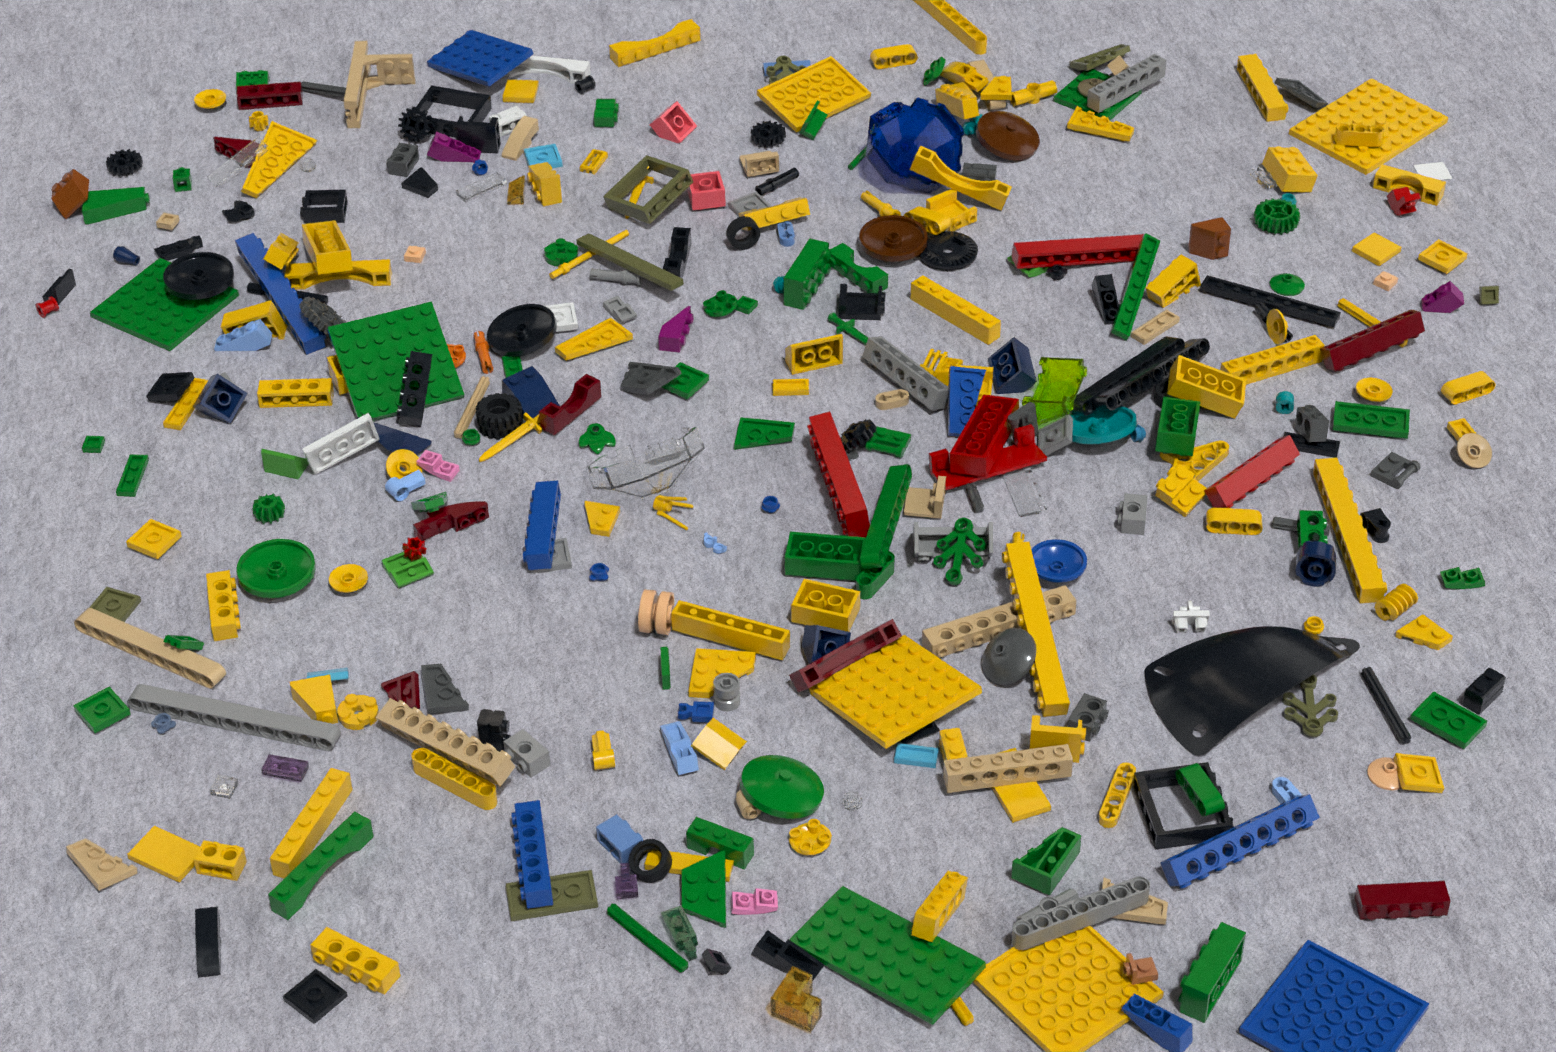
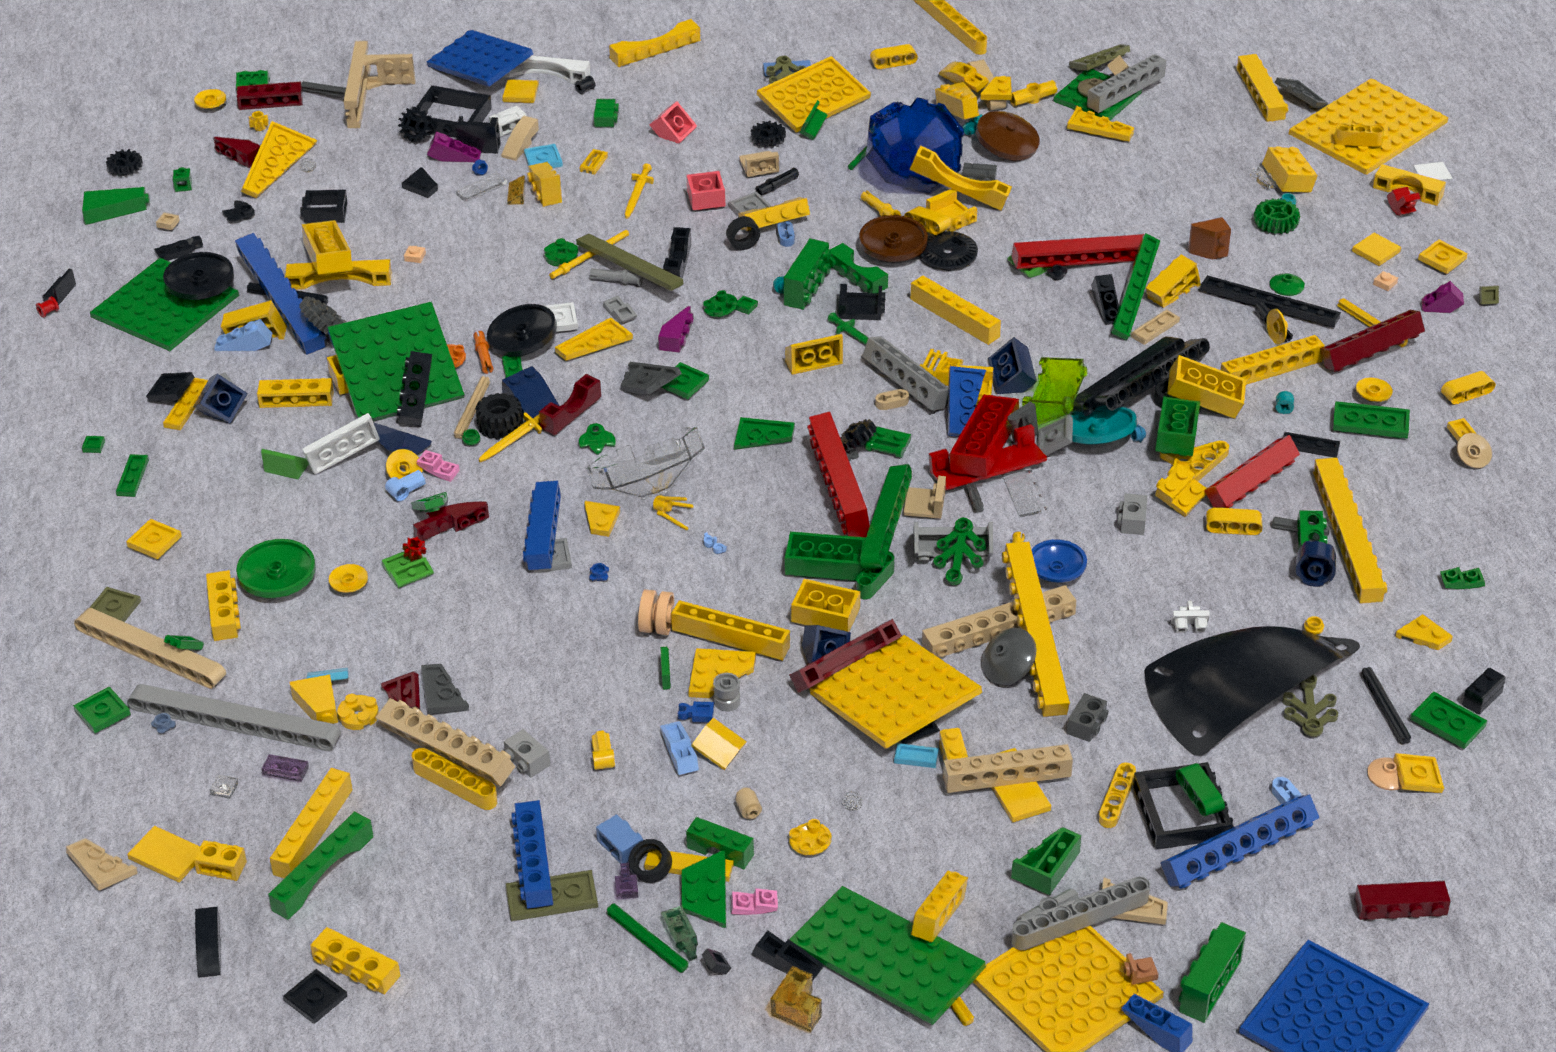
(70, 192): dark orange slope -> none
(124, 255): dark blue cone -> none
(242, 158): clear windscreen -> none
(268, 508): green gear -> none
(282, 251): yellow arch -> none
(403, 159): dark grey brick -> none
(493, 728): black brick -> none
(672, 190): olive window -> none
(770, 504): blue plate -> none
(781, 786): green dish -> none
(790, 387): yellow tile -> none
(935, 70): green slope -> none
(1048, 736): yellow panel -> none
(1311, 424): dark grey brick -> none
(1376, 524): black piece -> none
(1391, 466): dark grey plate -> none
(1396, 602): yellow piece -> none

